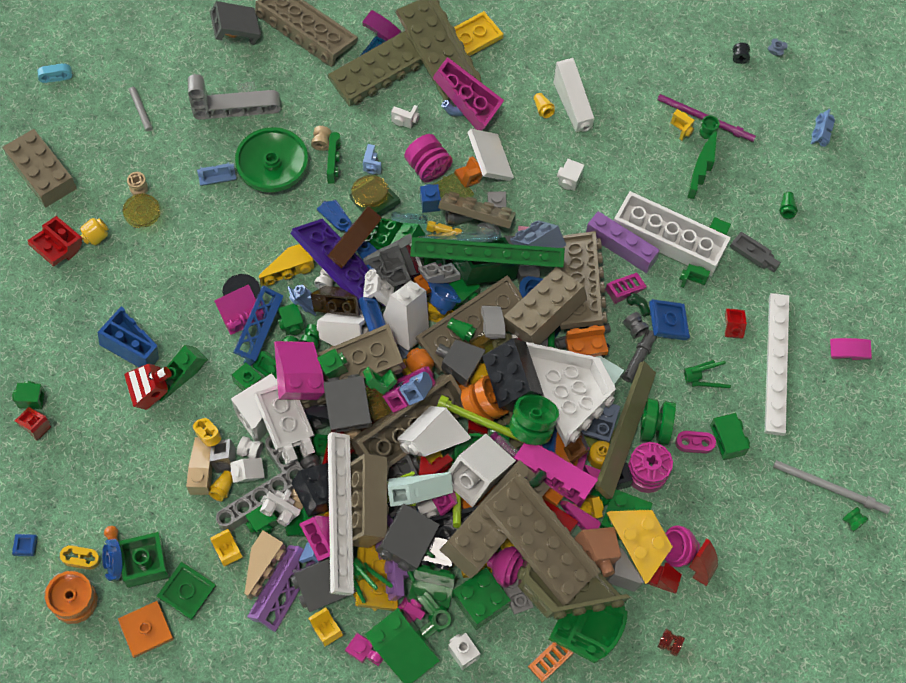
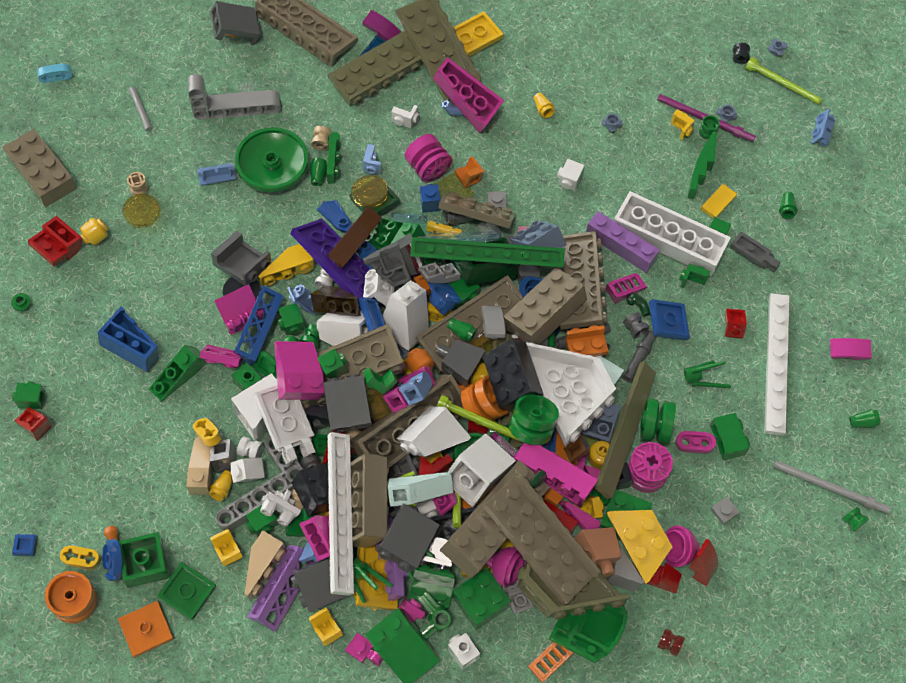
(21, 306): none -> green plate
(147, 385): red torso -> none
(222, 355): none -> dark pink plate
(240, 259): none -> dark grey panel
(318, 169): none -> green cone
(490, 155): white tile -> none
(572, 94): white slope -> none
(612, 118): none -> sand blue plate
(718, 201): none -> yellow tile
(724, 510): none -> light grey plate
(727, 109): none -> sand blue plate
(754, 65): none -> lime piece
(865, 419): none -> green cone

